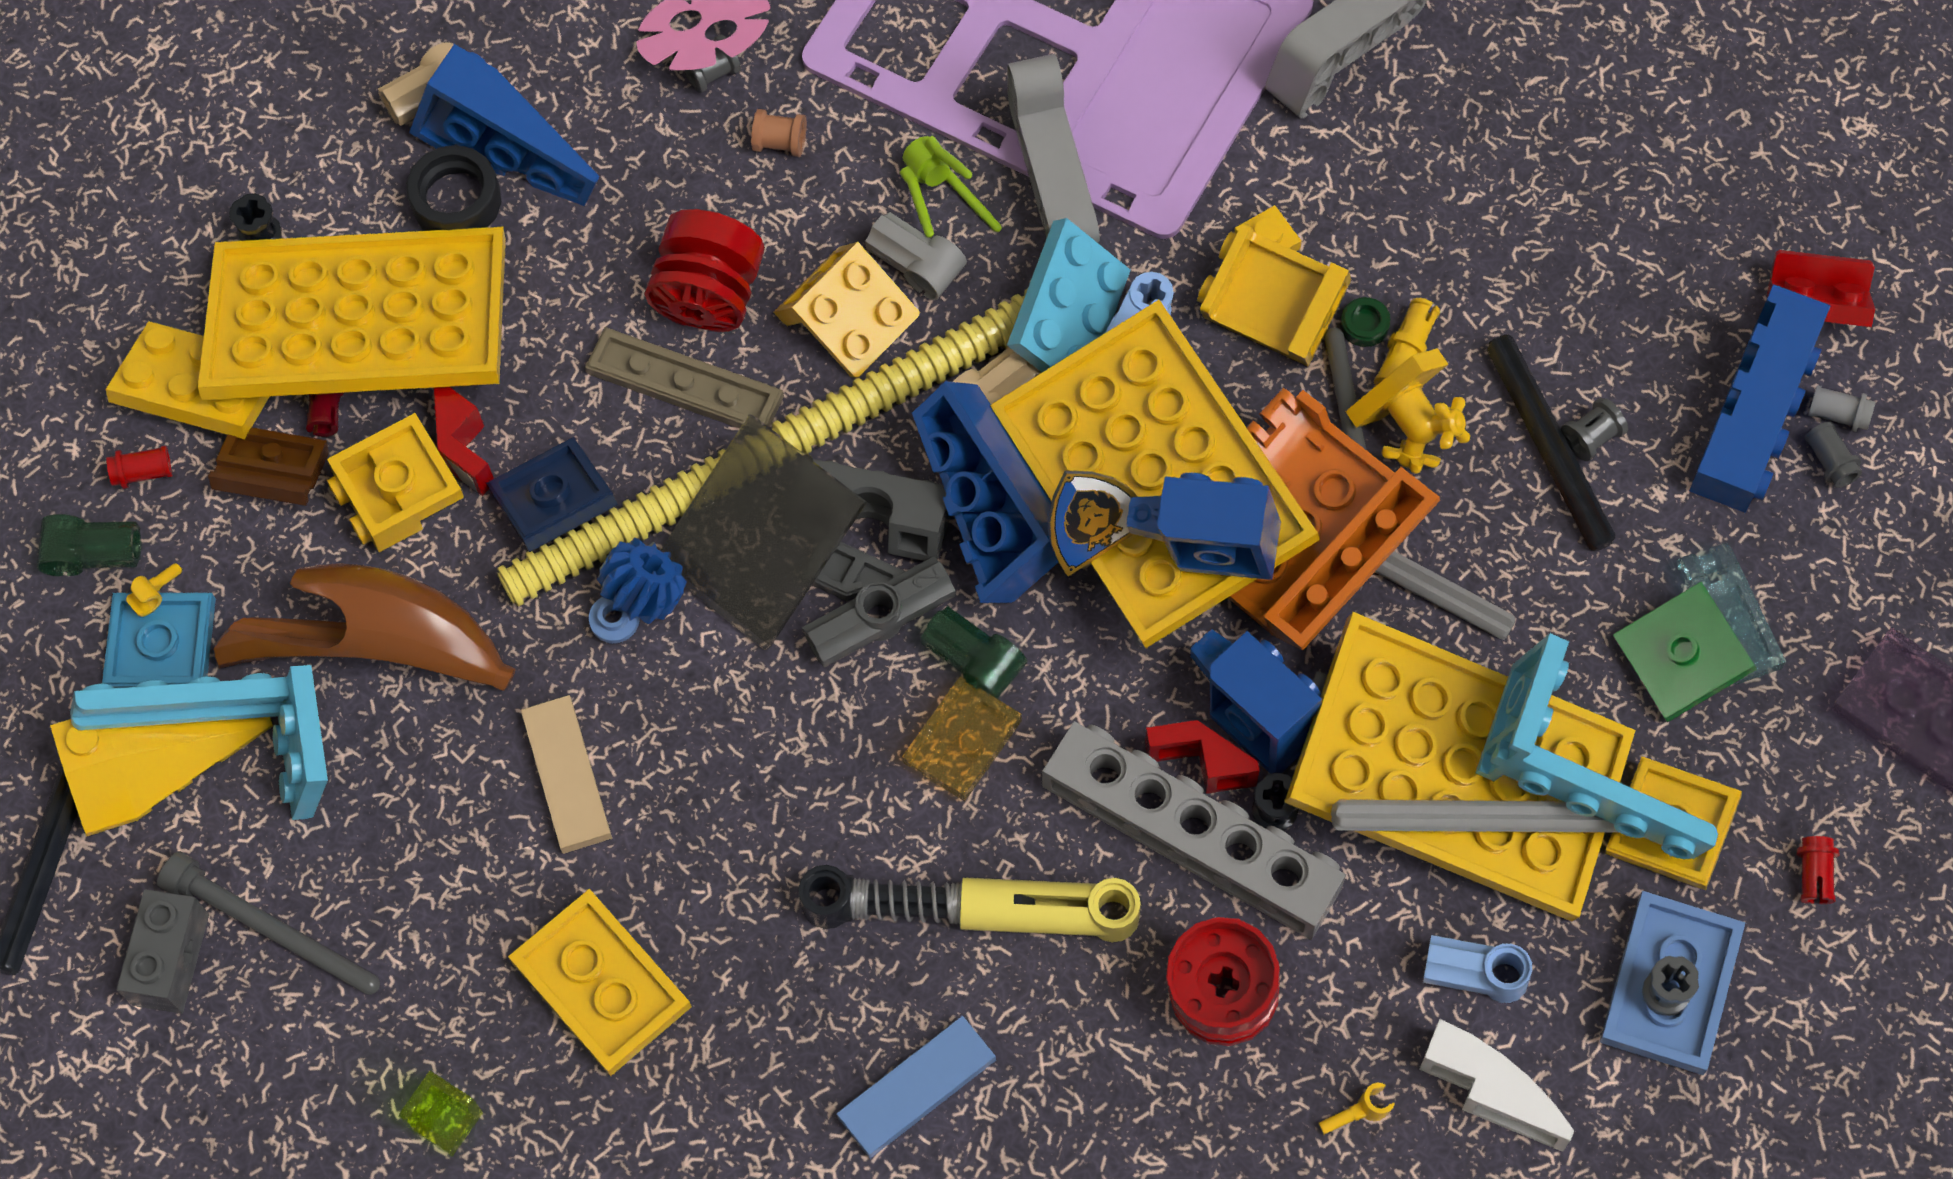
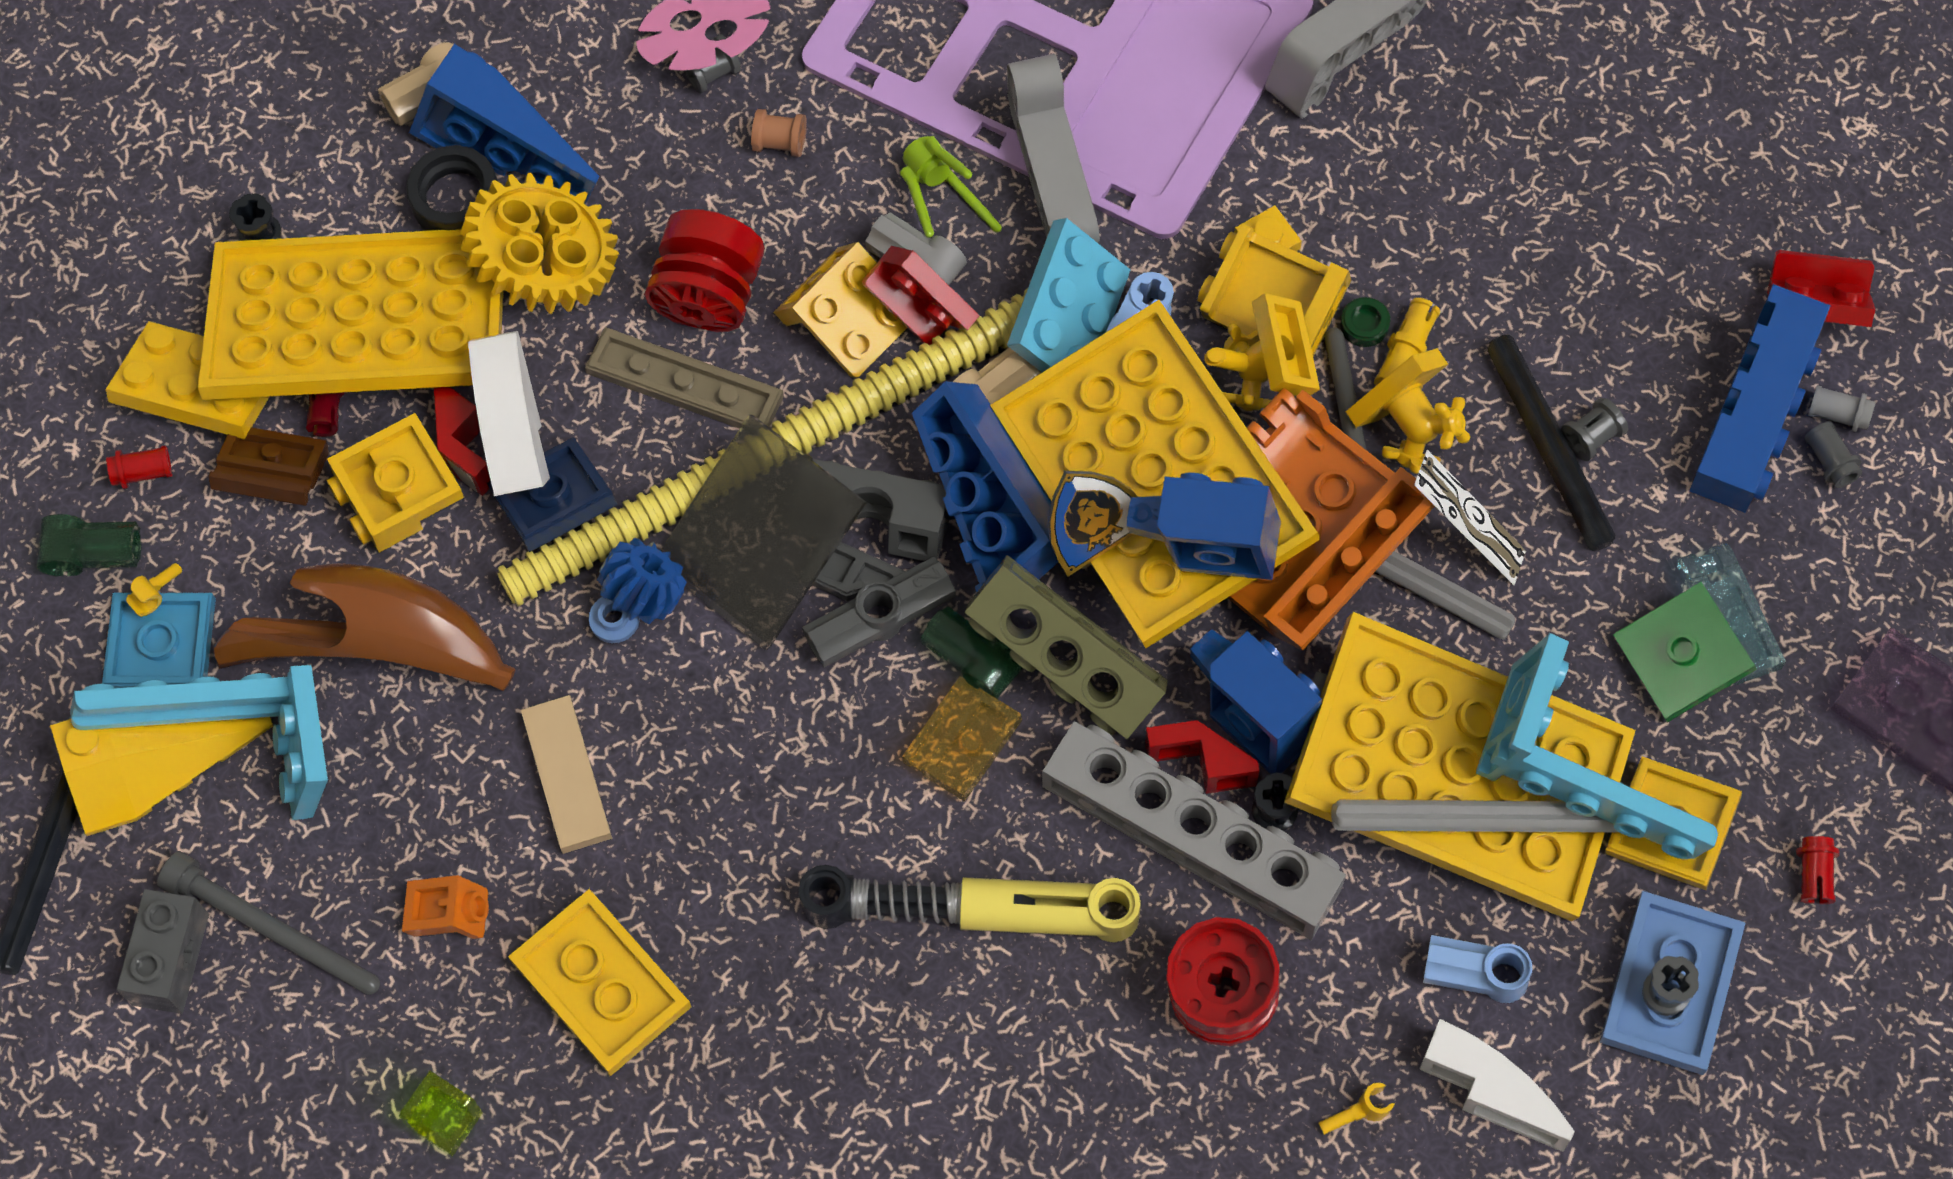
(445, 907): none -> orange bracket
(504, 243): none -> yellow gear
(507, 414): none -> white slope
(916, 1087): medium blue tile -> none
(917, 295): none -> bracket
(1016, 588): none -> olive brick
(1273, 352): none -> yellow piece
(1469, 517): none -> sticker

